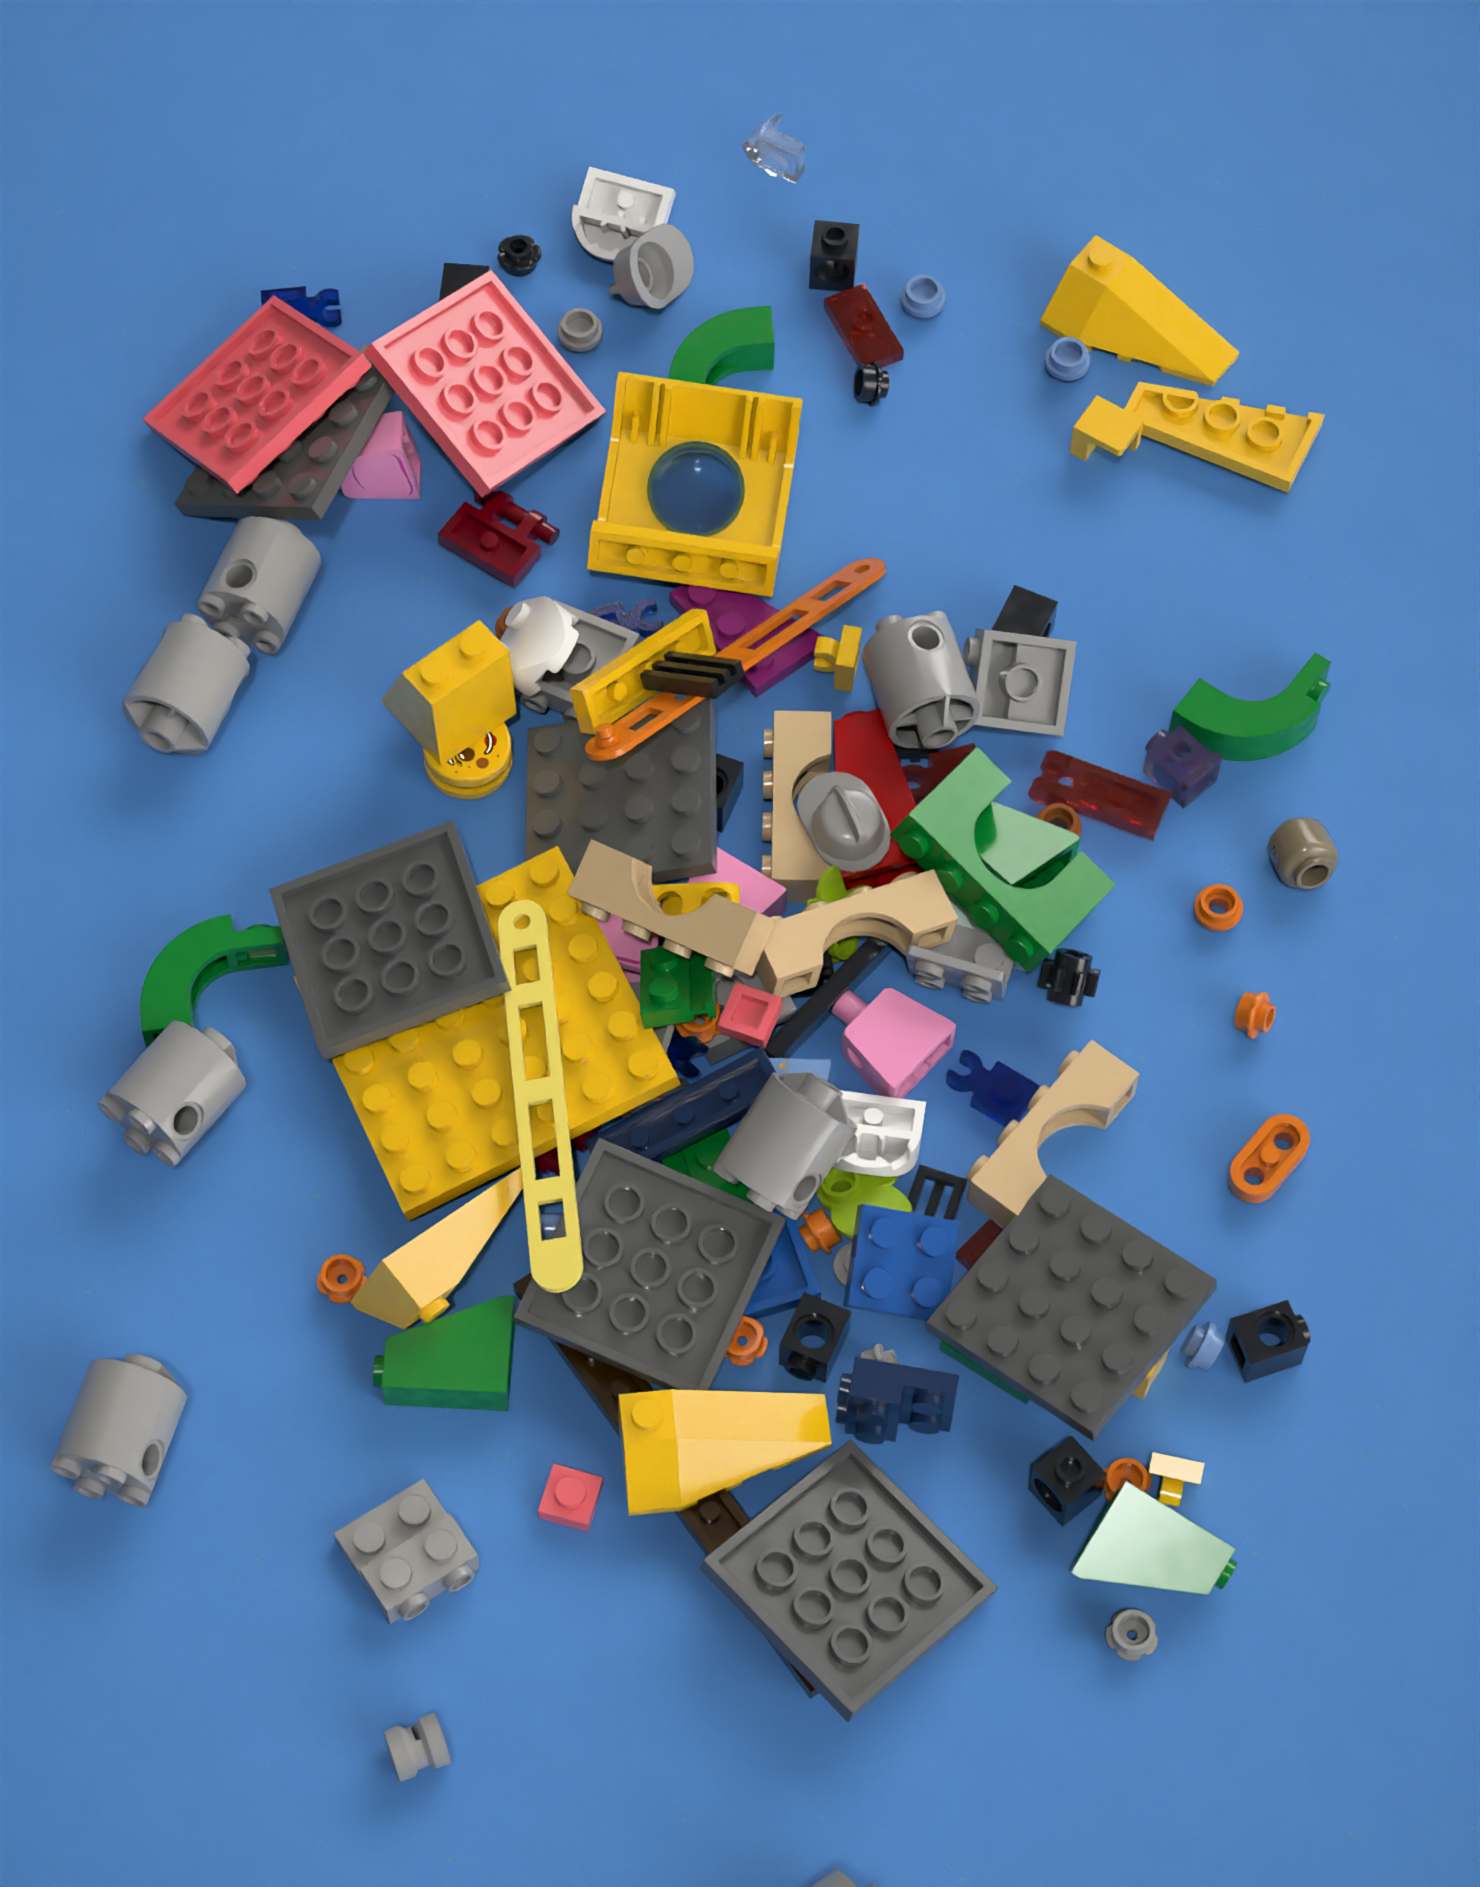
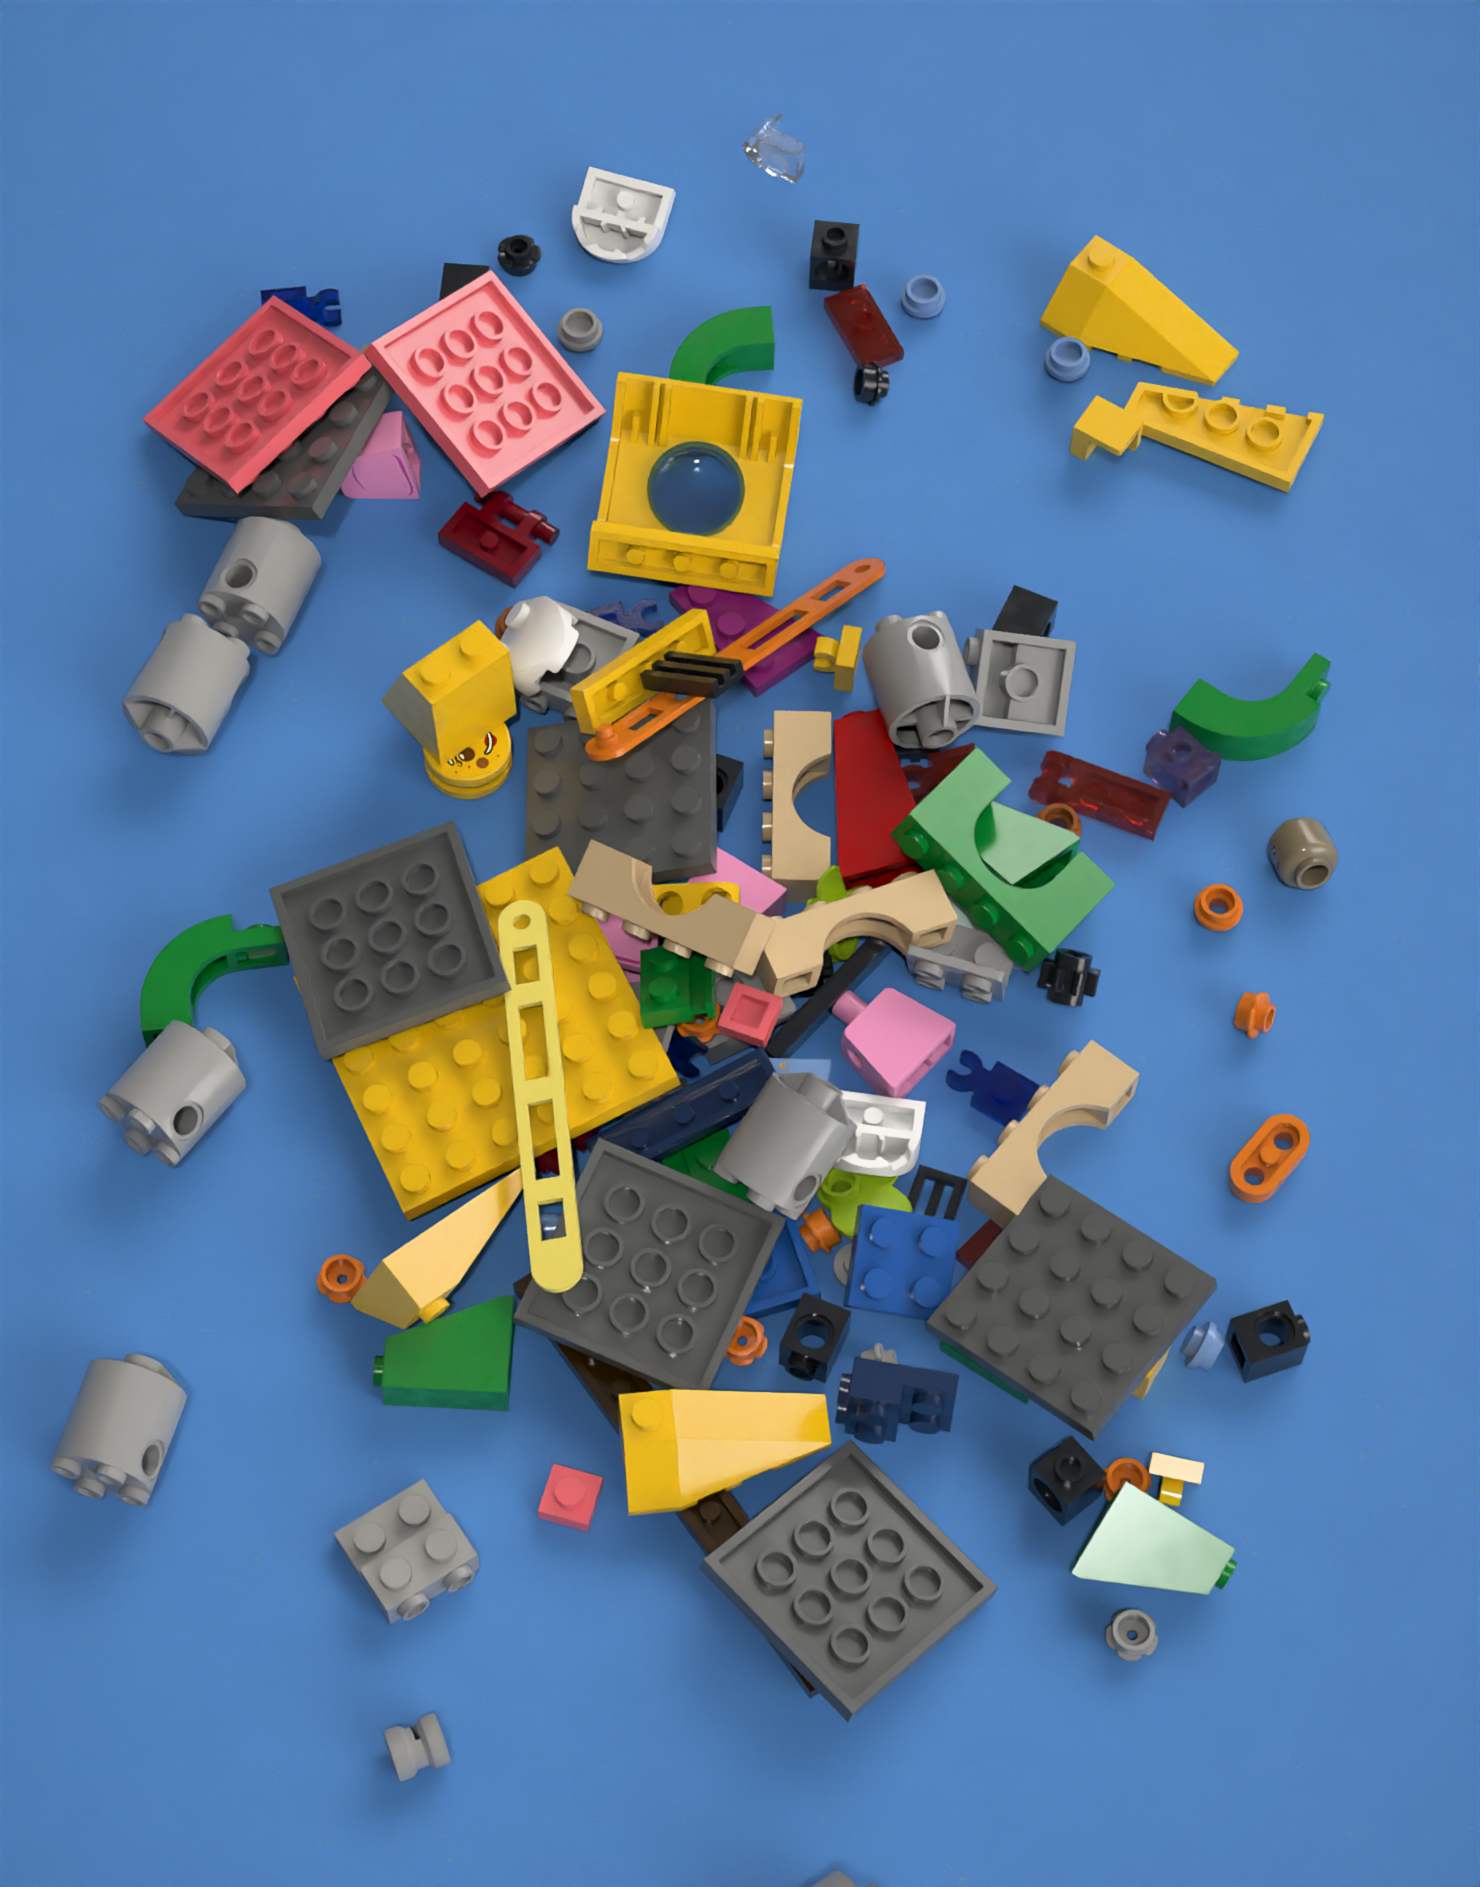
(653, 268): light grey piece -> none
(844, 821): light grey piece -> none

